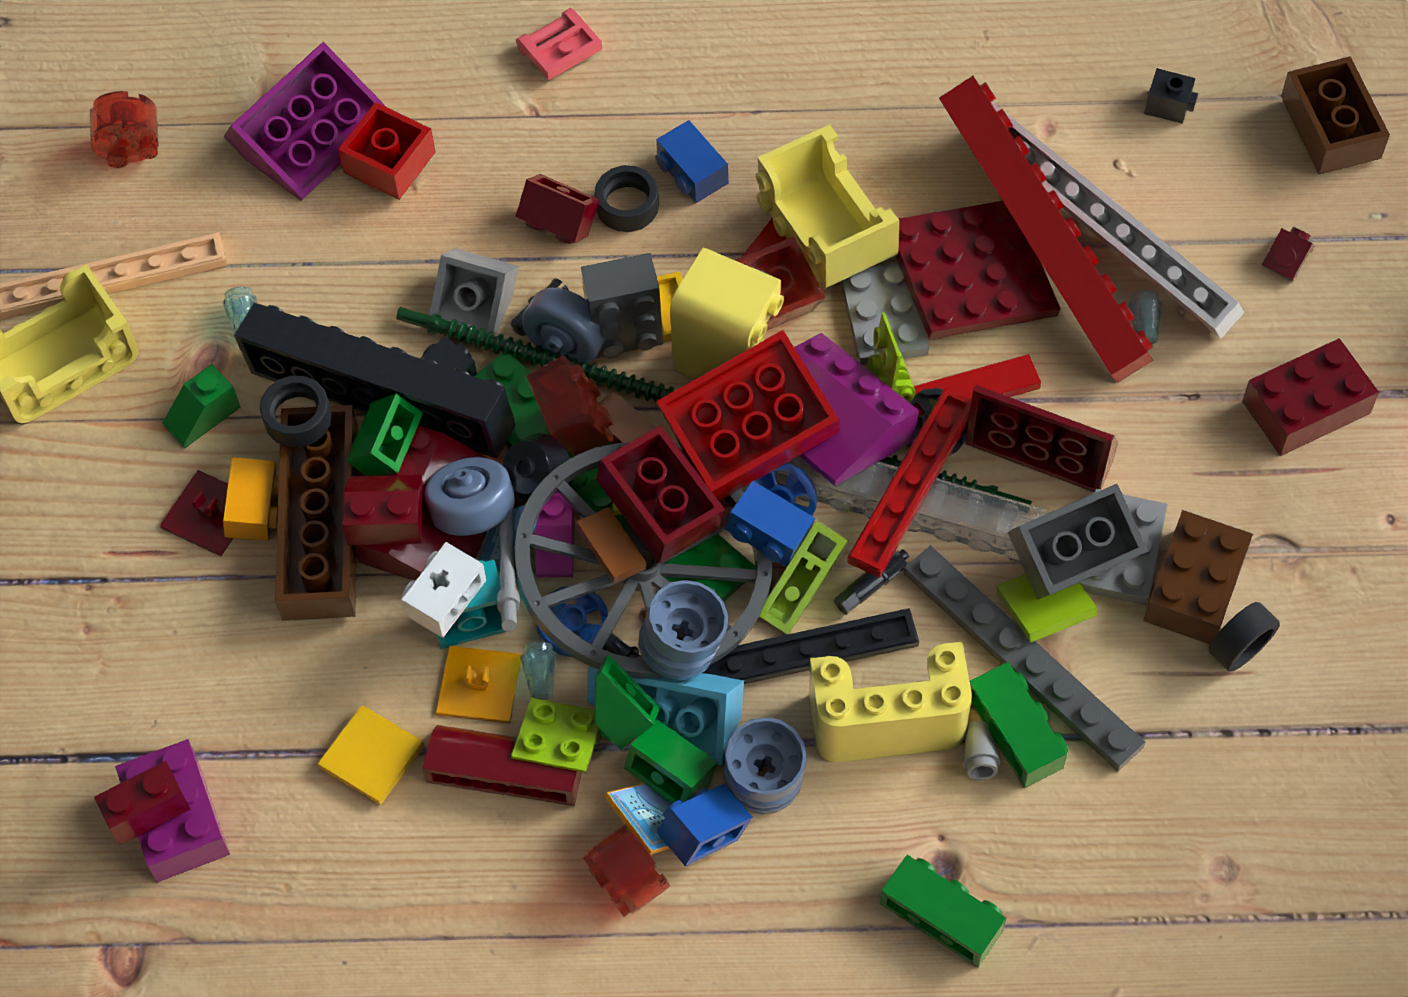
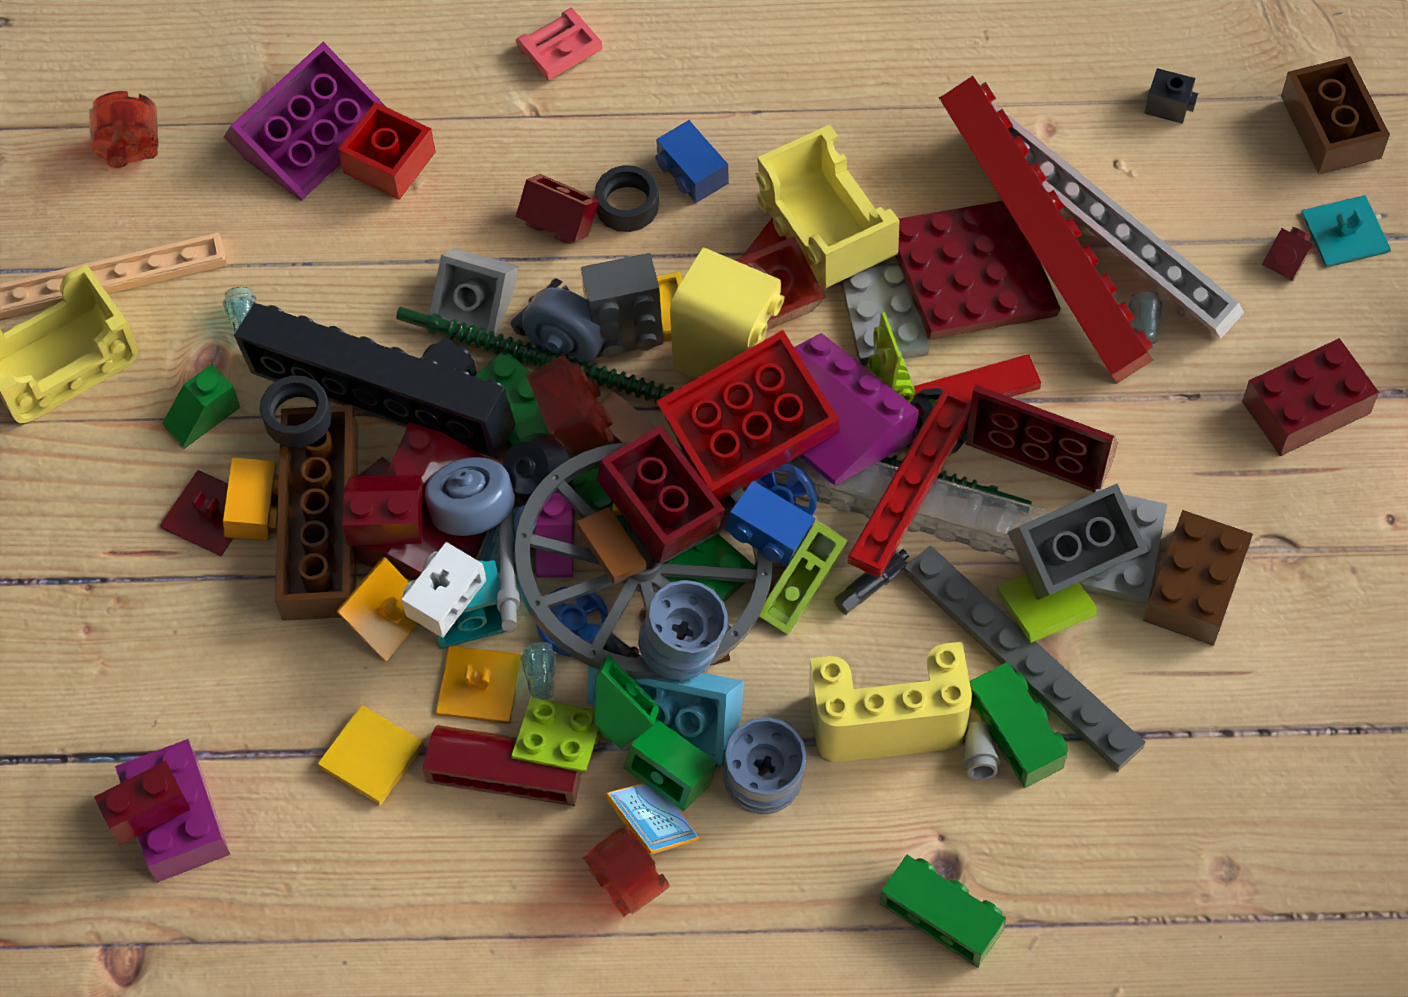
(377, 610): none -> light orange piece
(384, 436): green brick -> none
(703, 824): blue brick -> none
(793, 651): black tile -> none
(1244, 636): black tyre -> none
(1345, 231): none -> teal piece

